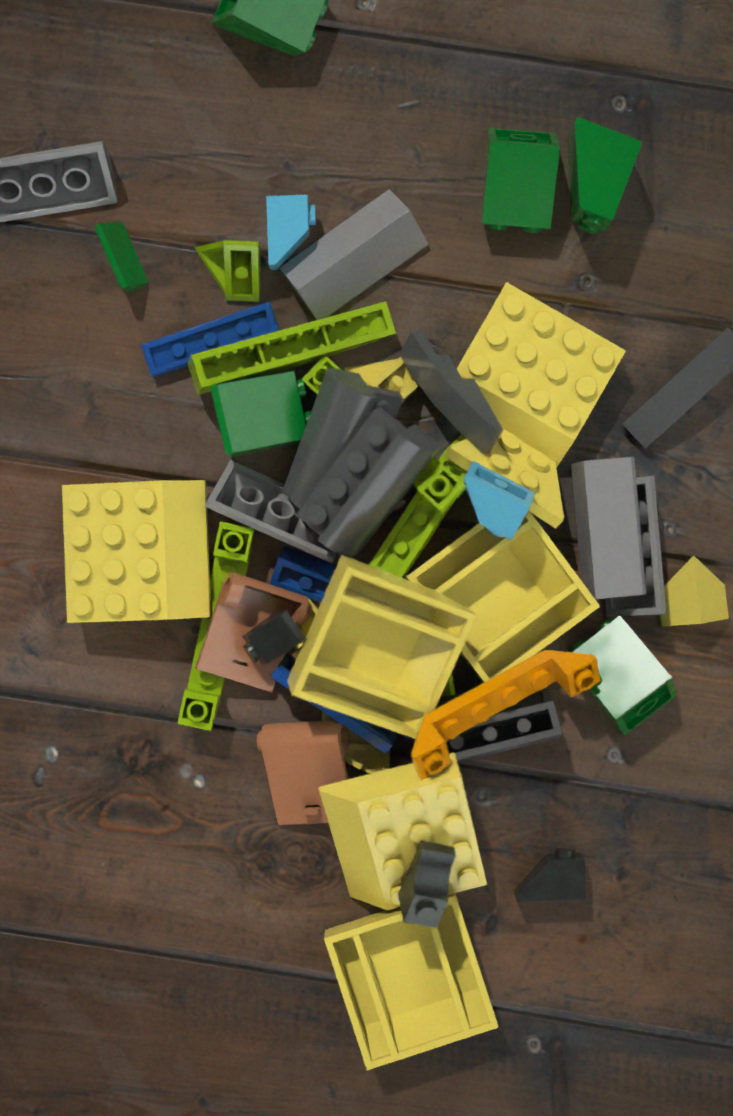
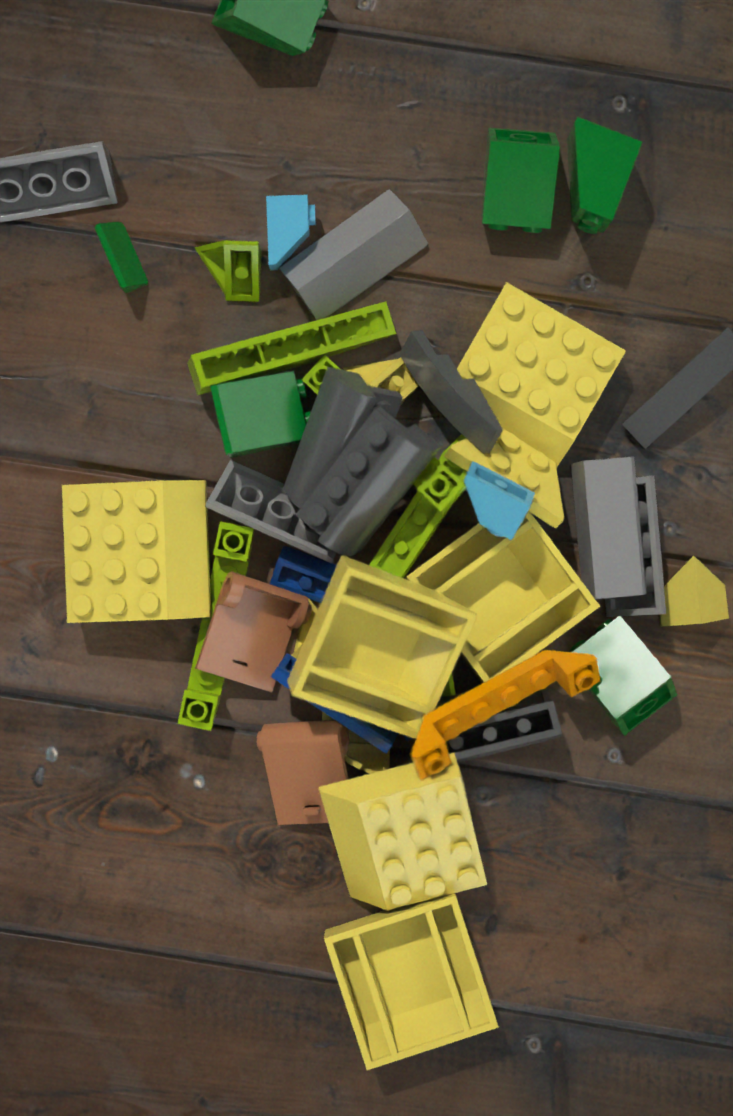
(175, 349): blue tile -> none
(272, 638): pearl dark grey slope -> none
(426, 884): pearl dark grey arch -> none
(555, 878): pearl dark grey slope -> none

